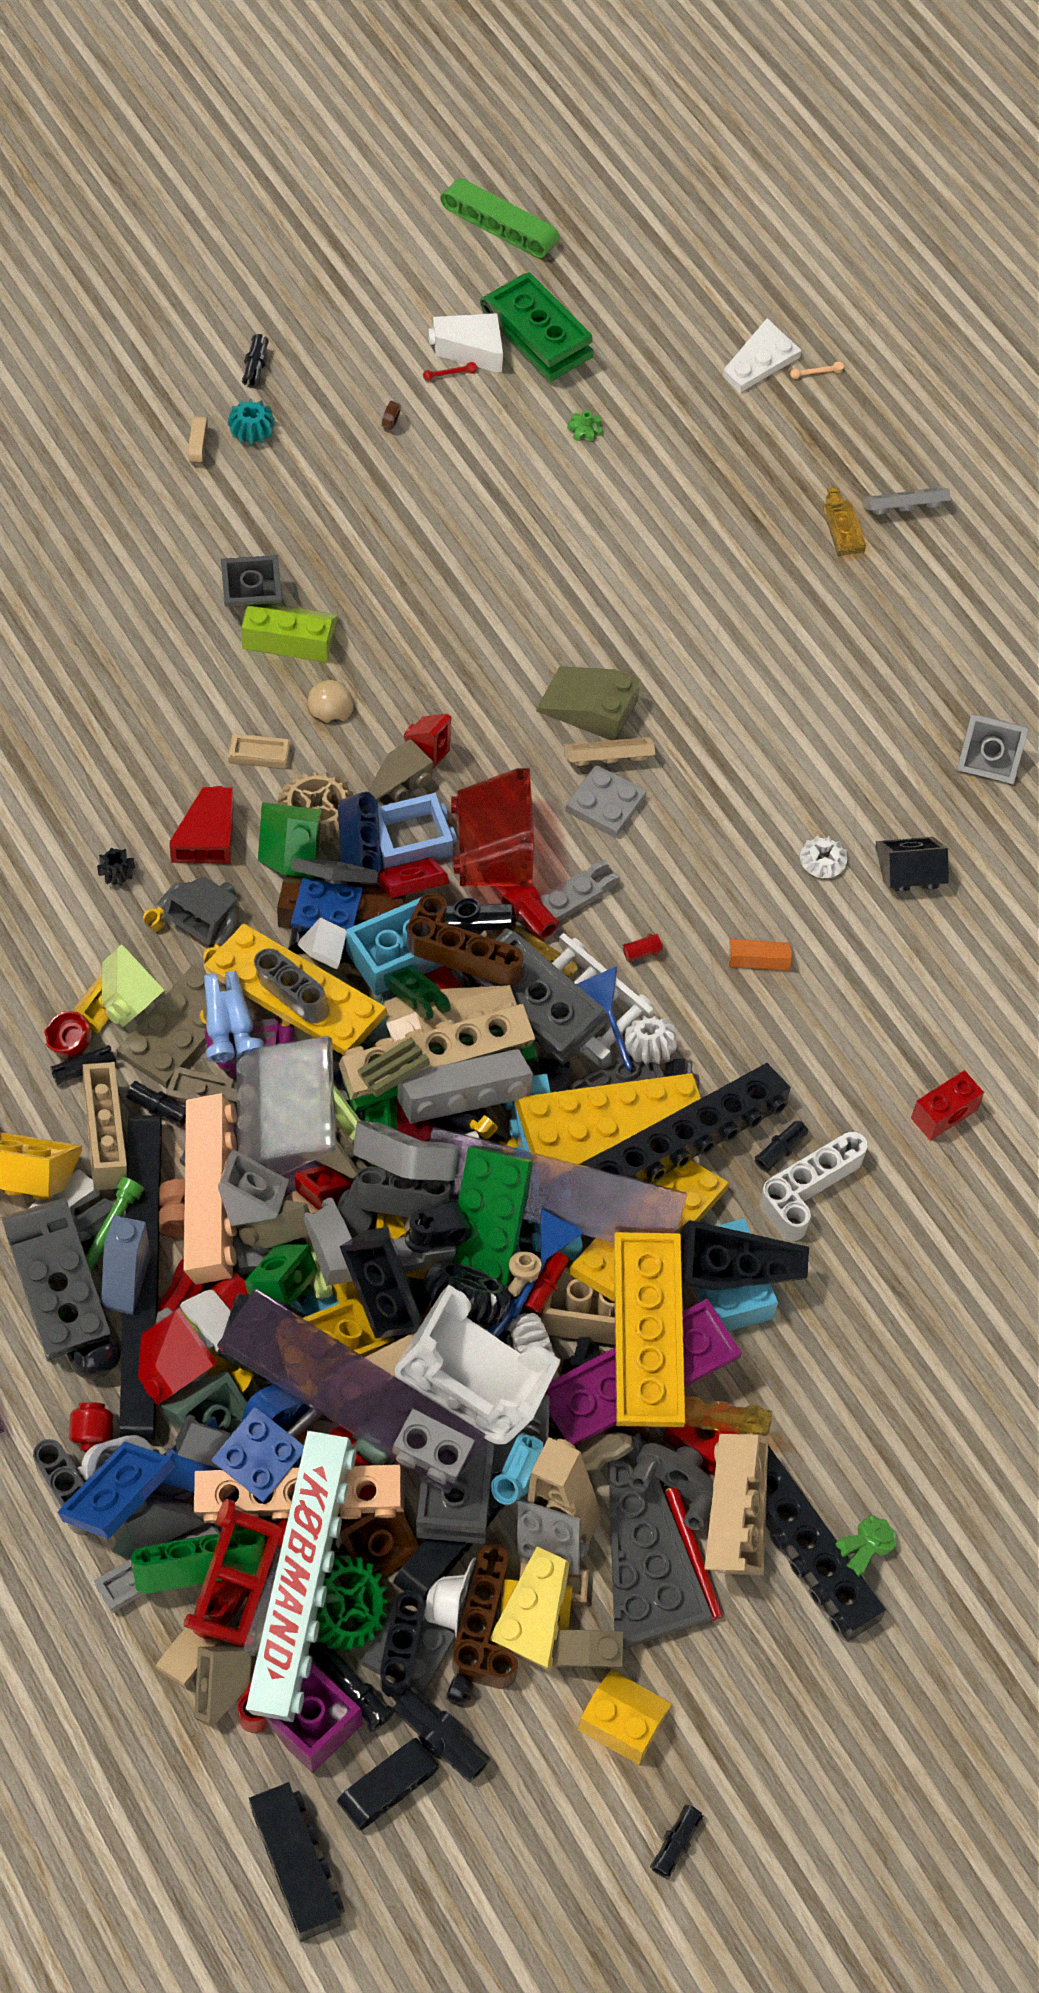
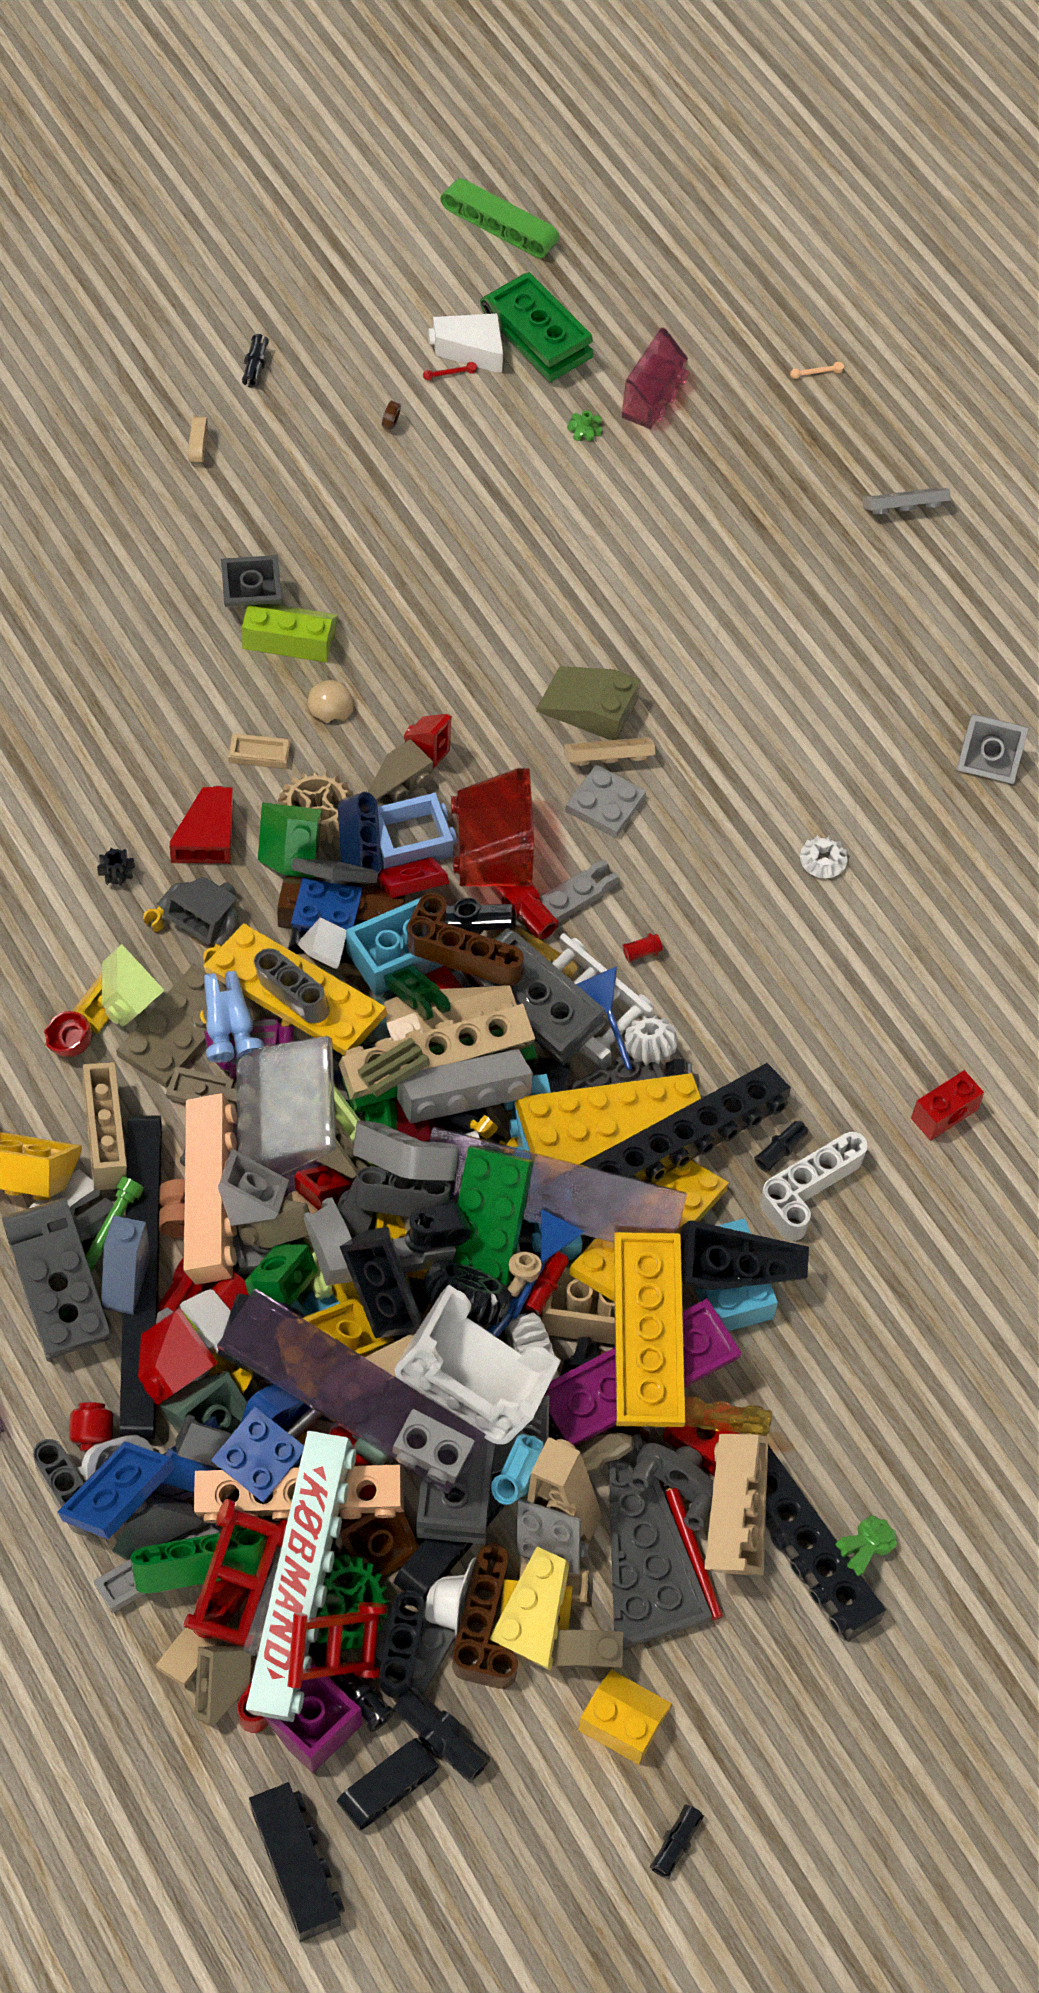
(74, 1067): black pin -> none
(95, 1360): black hair -> none
(157, 1103): black pin -> none
(251, 421): teal gear -> none
(365, 1667): none -> red piece
(457, 1689): black hinge -> none
(654, 381): none -> clear pink slope
(760, 954): orange slope -> none
(761, 357): white wing -> none
(843, 524): clear yellow hinge -> none
(913, 863): black slope -> none

